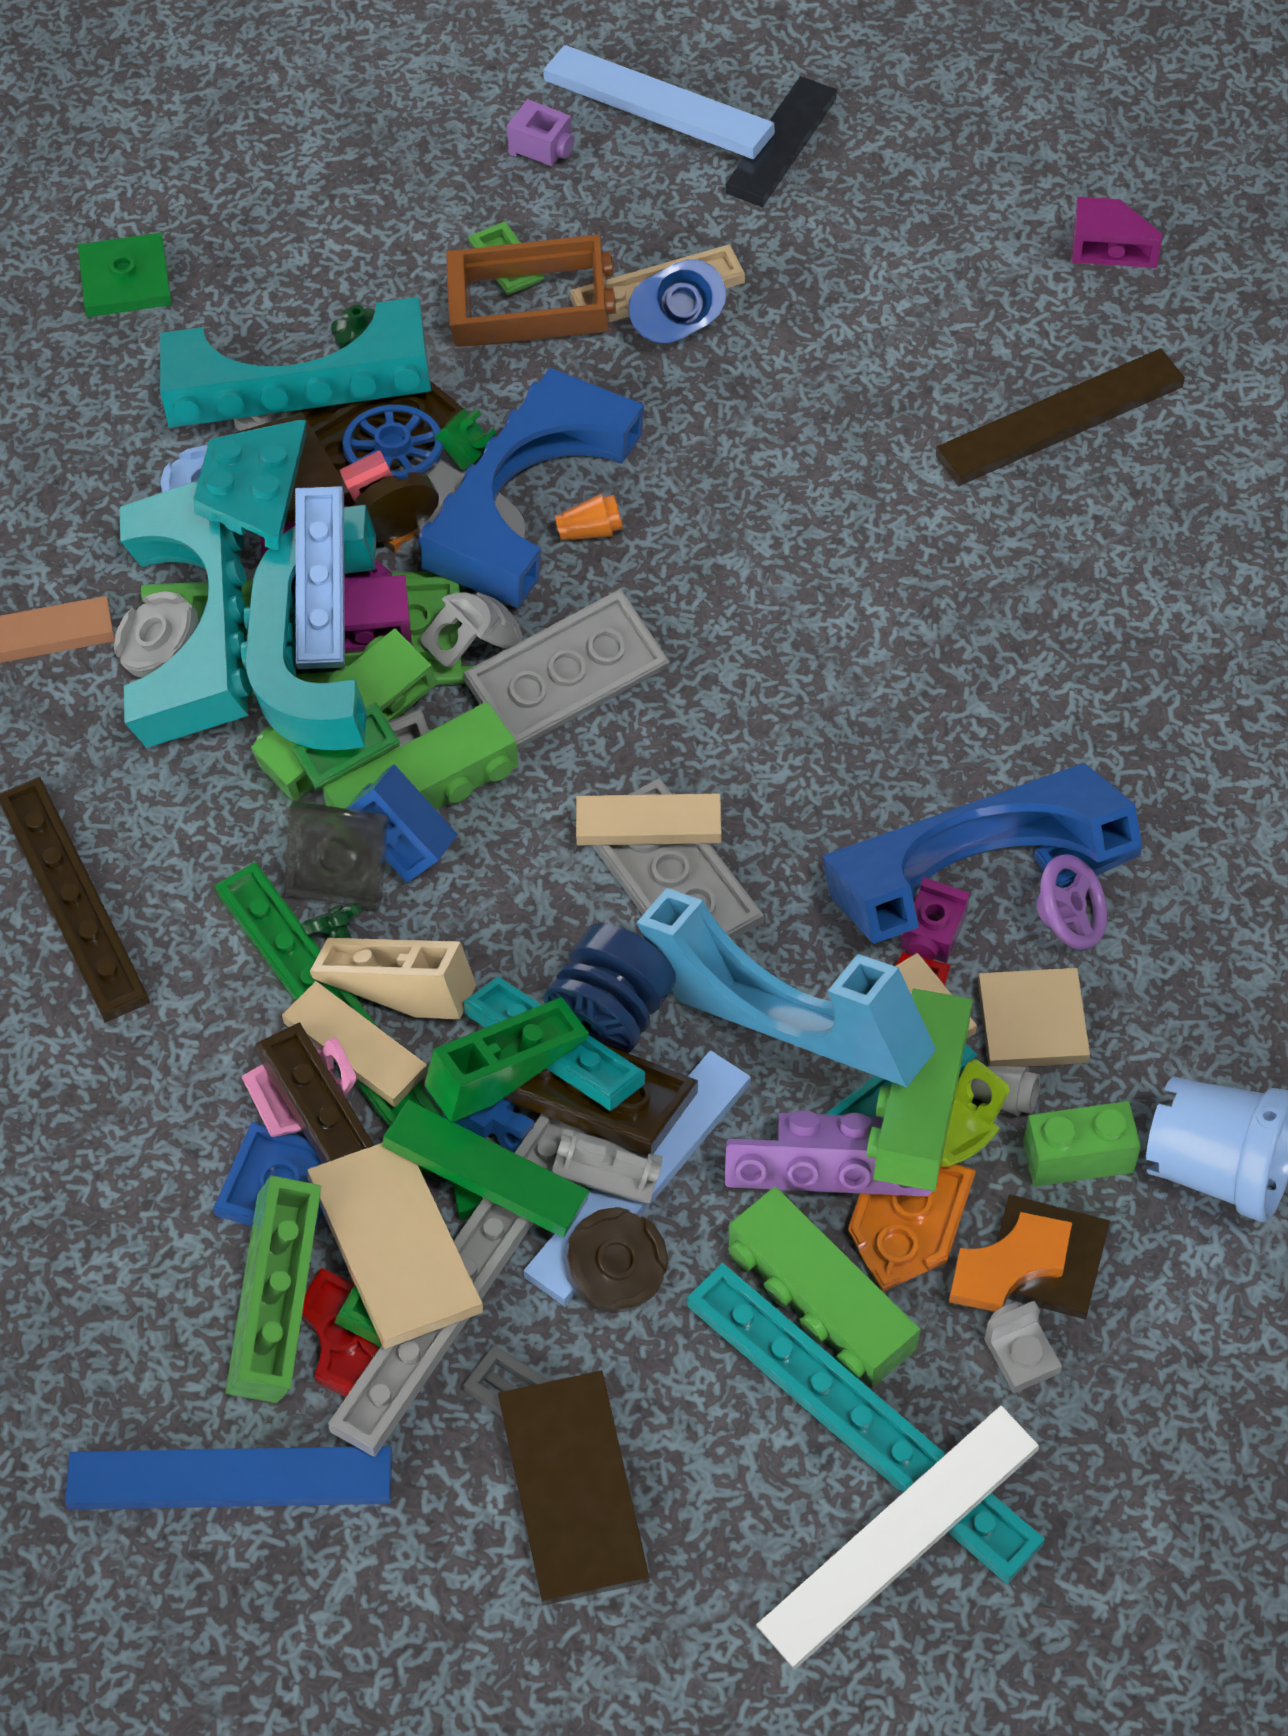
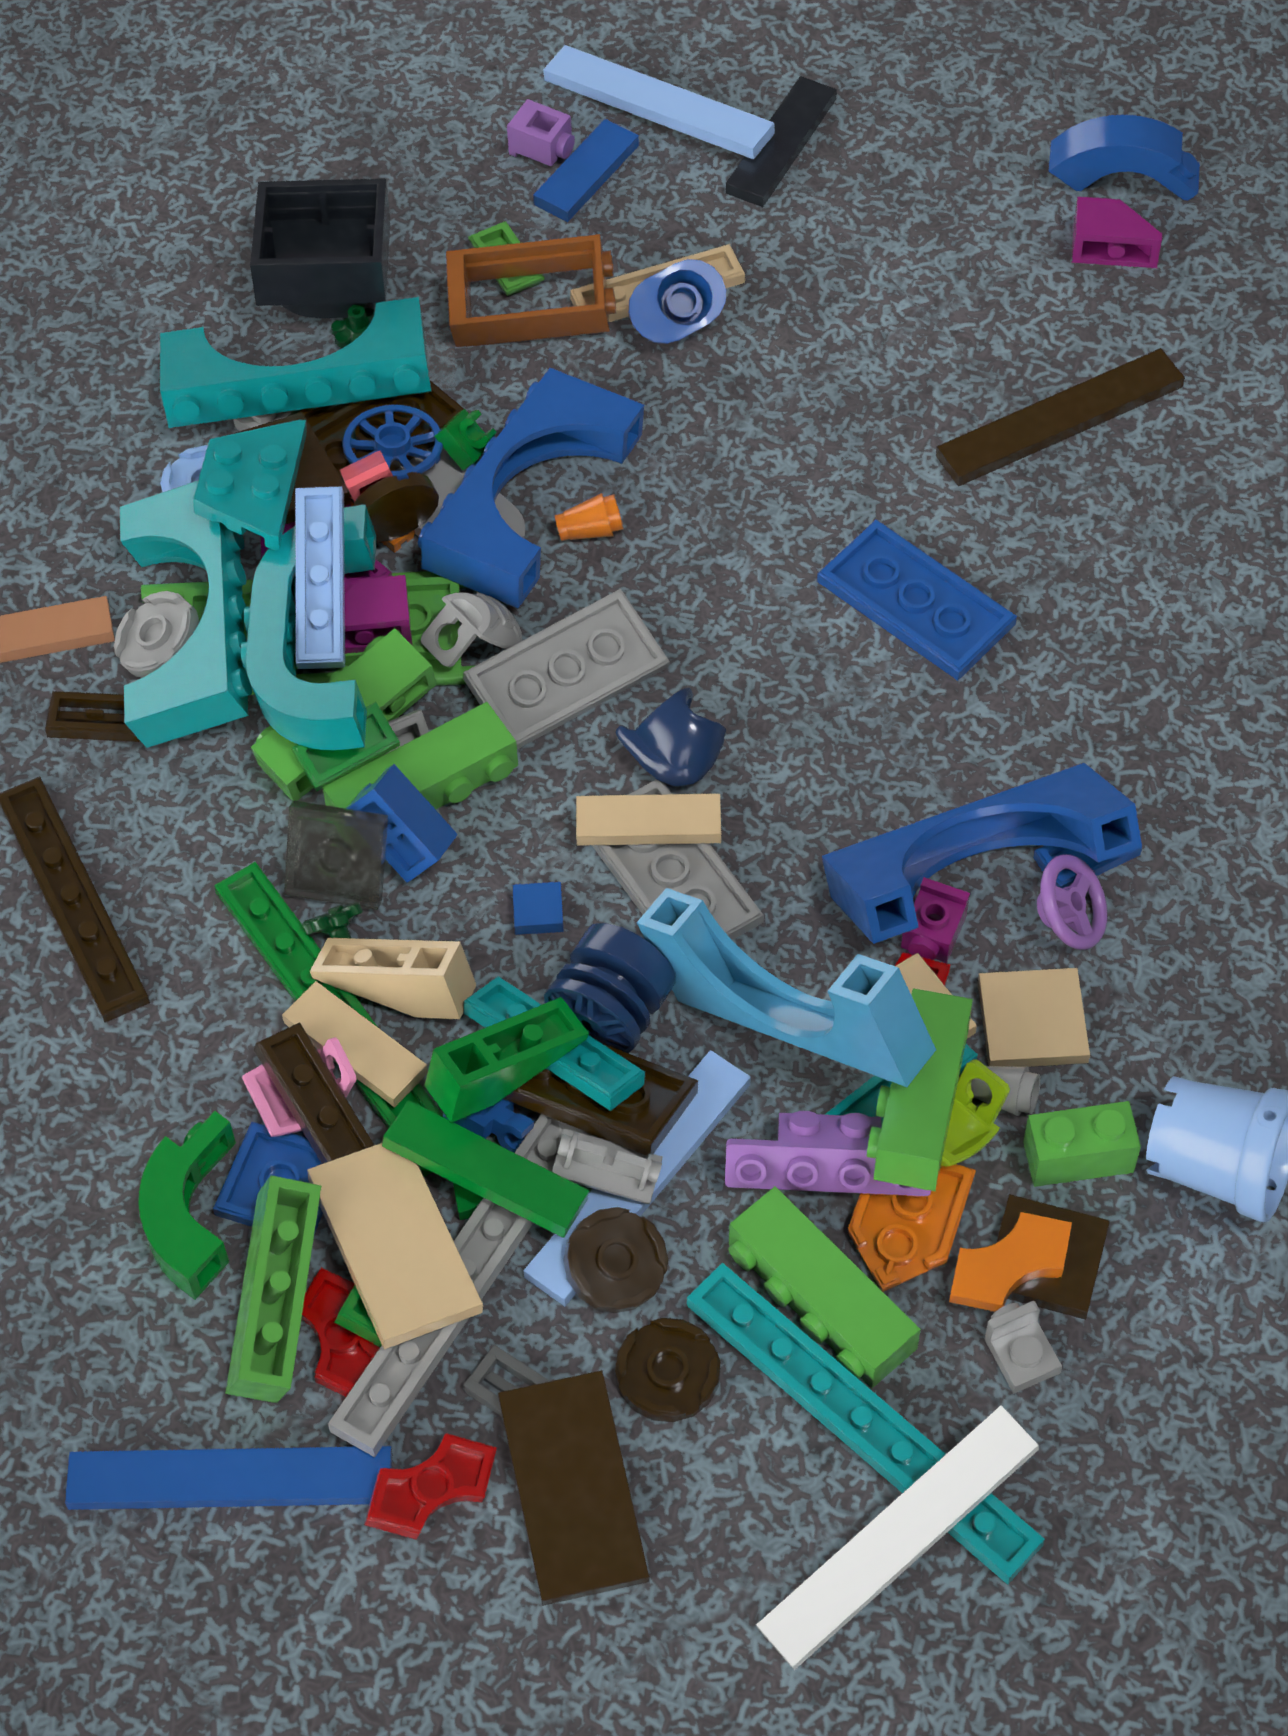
(92, 723): none -> dark brown tile
(124, 274): green plate -> none
(178, 1242): none -> green arch
(320, 245): none -> black container
(409, 1496): none -> red tile
(537, 908): none -> blue tile
(586, 170): none -> blue tile
(673, 1386): none -> dark brown tile
(675, 741): none -> dark blue piece
(917, 599): none -> blue tile
(1124, 145): none -> blue arch

